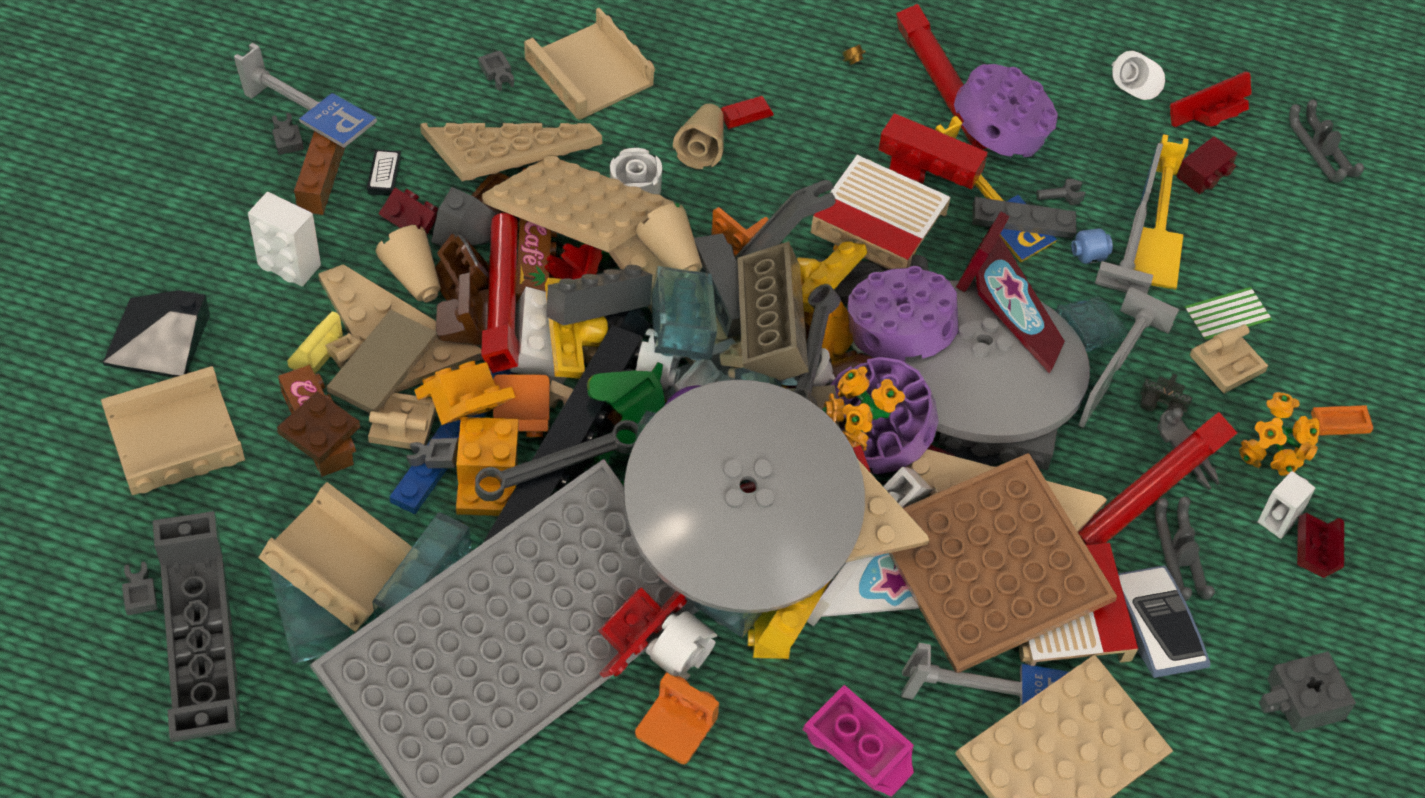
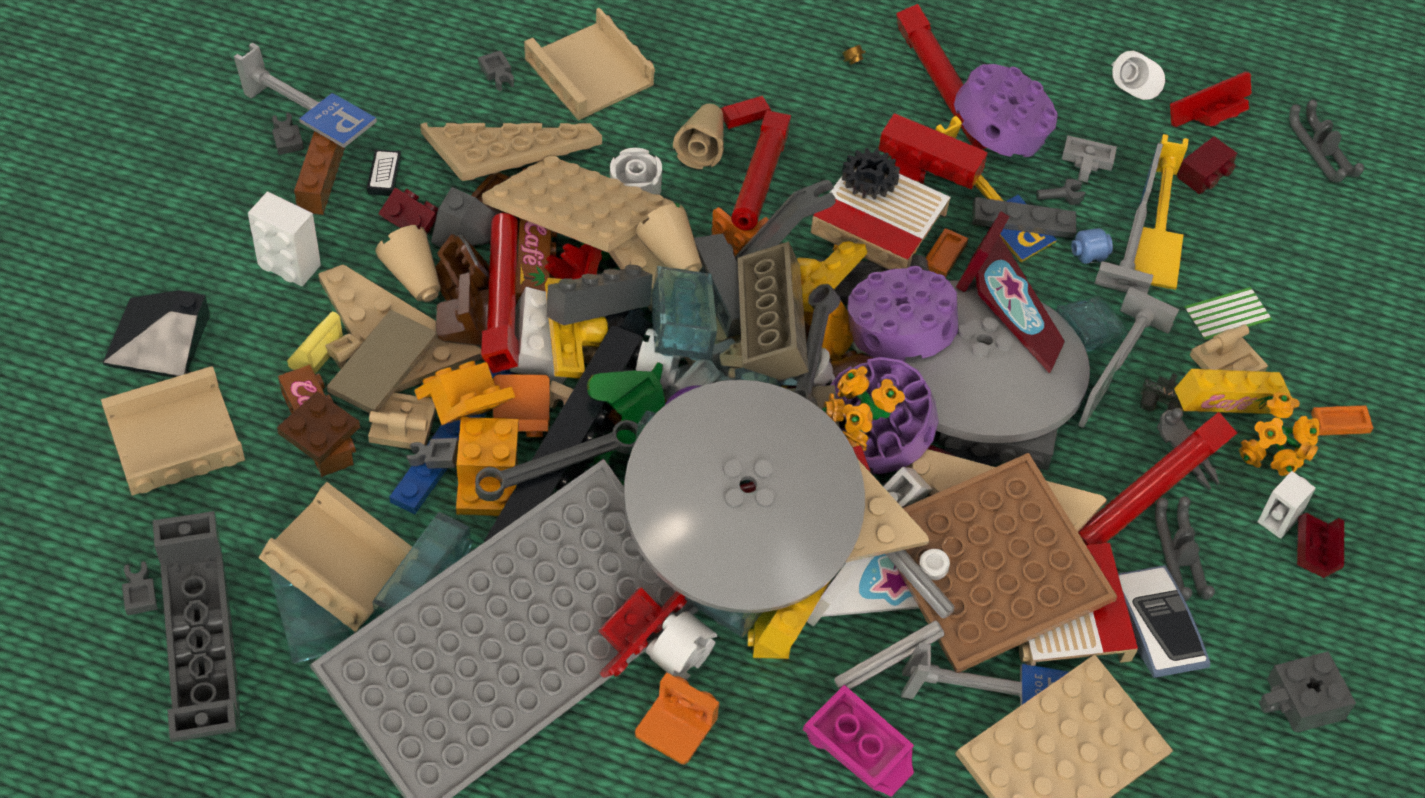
(761, 170): none -> red brick
(870, 173): none -> black gear
(889, 656): none -> light grey axle
(922, 583): none -> light grey axle
(935, 563): none -> white tile
(946, 252): none -> orange tile
(1088, 155): none -> light grey hinge
(1229, 390): none -> yellow brick

